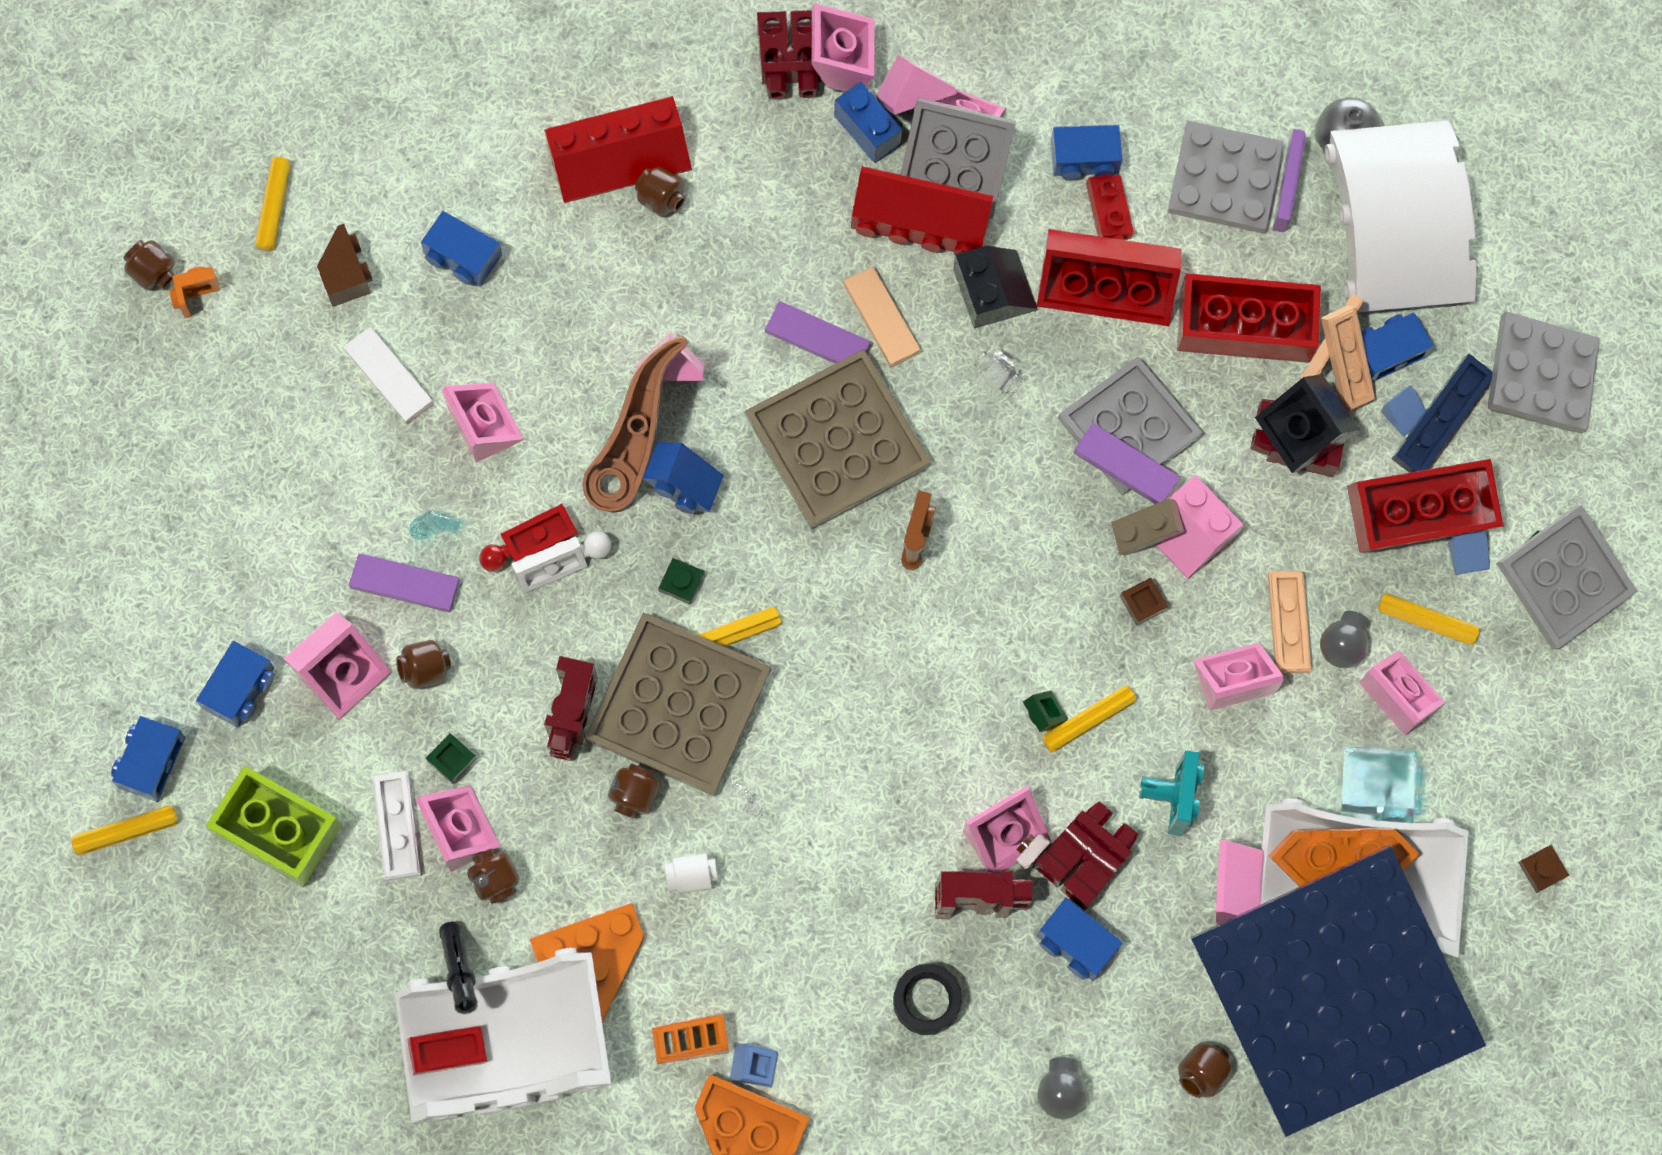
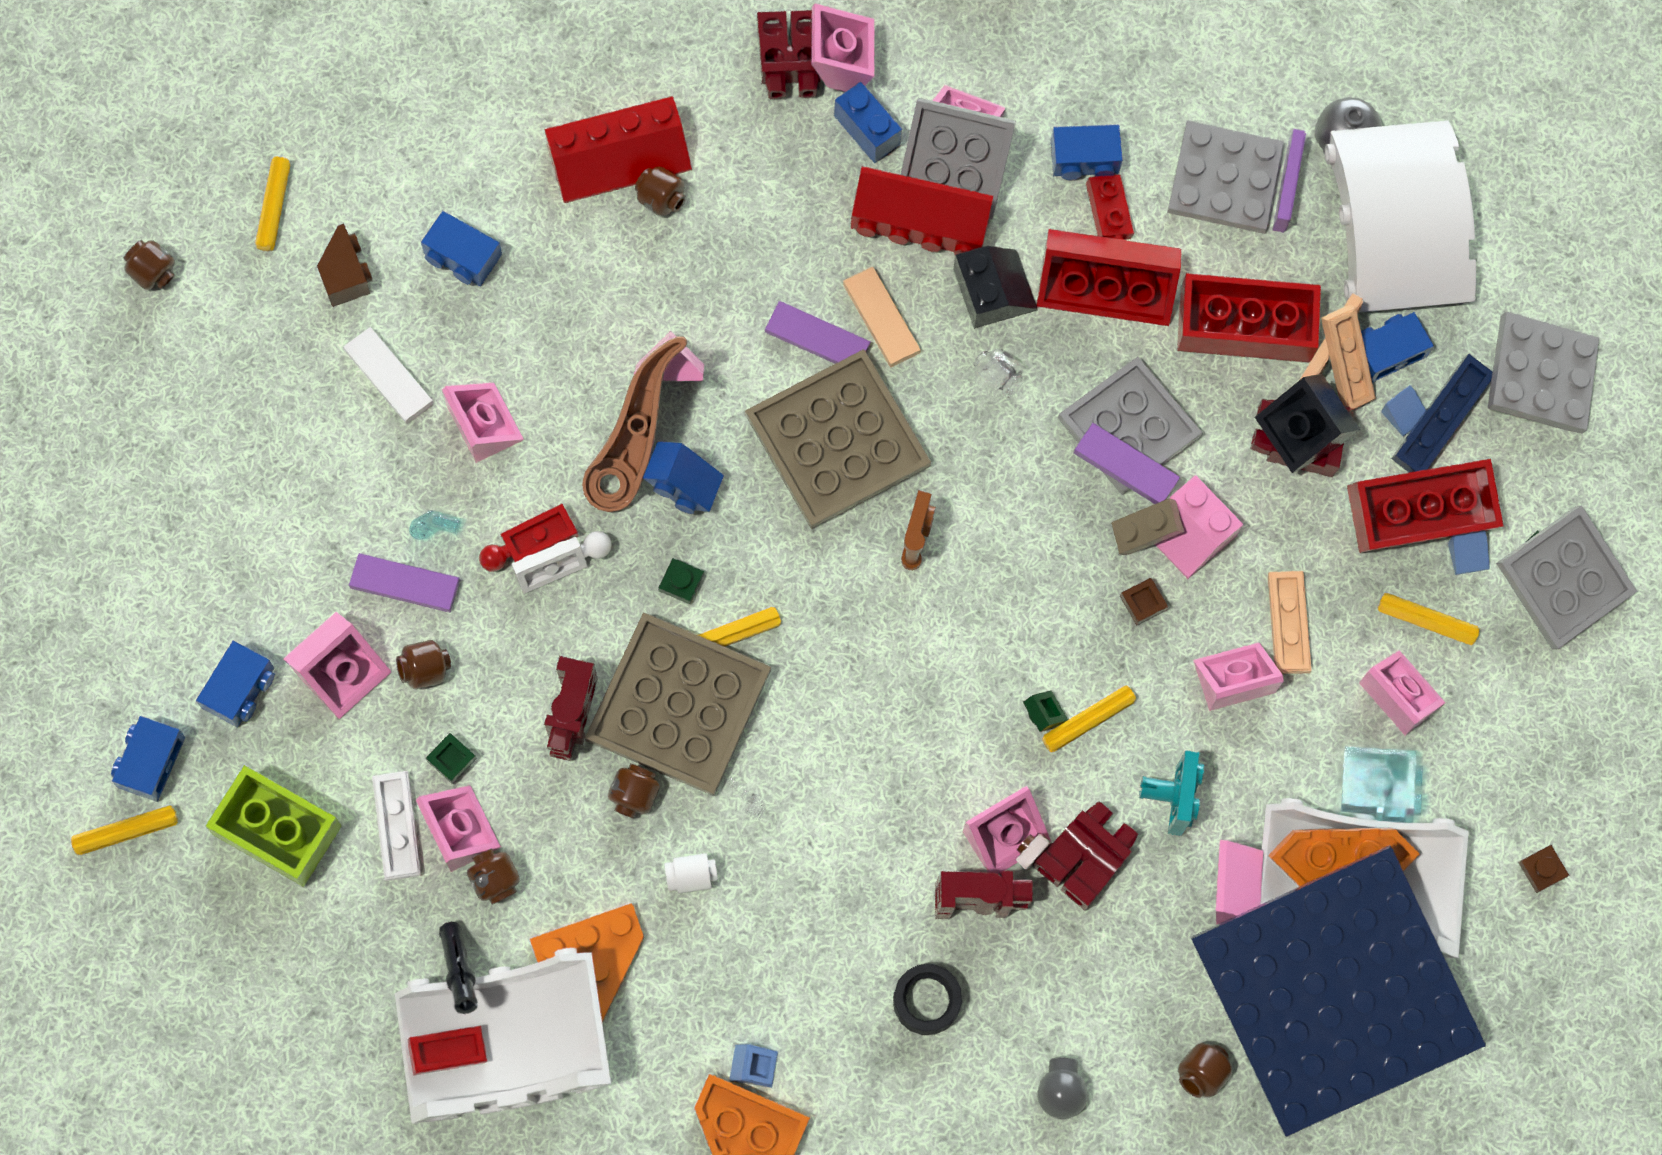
(192, 284): orange bracket -> none
(688, 1026): orange slope -> none
(908, 82): bright pink slope -> none
(1078, 940): blue brick -> none
(1345, 640): dark grey piece -> none

